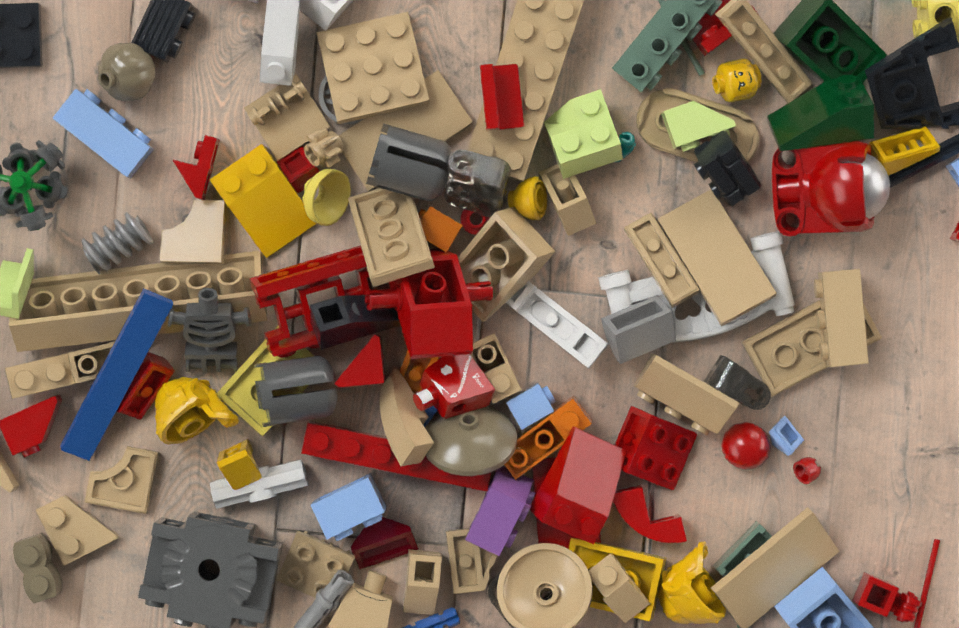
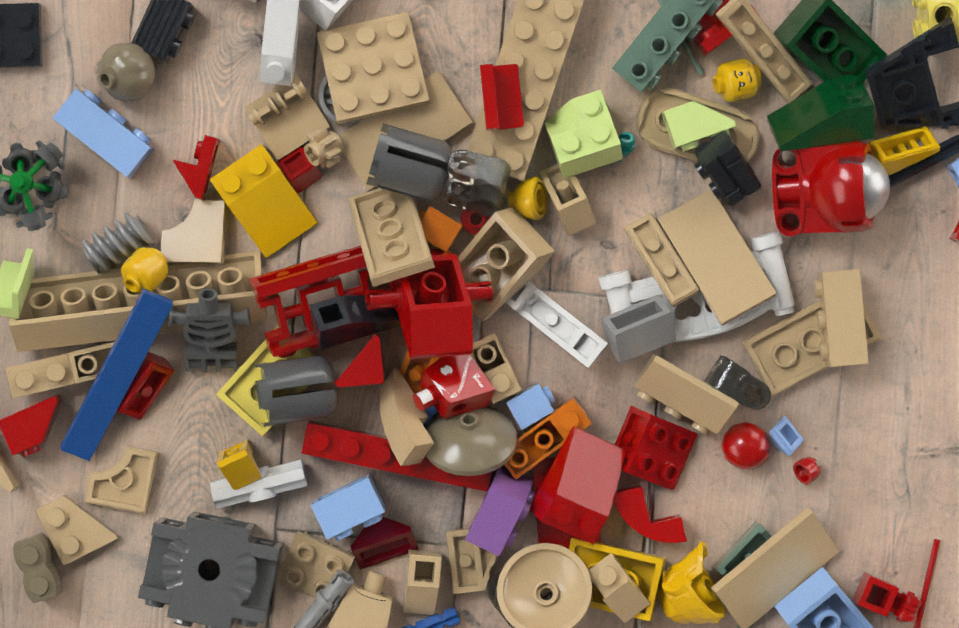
(145, 270): none -> yellow head
(187, 409): yellow head -> none
(331, 199): light yellow piece -> none

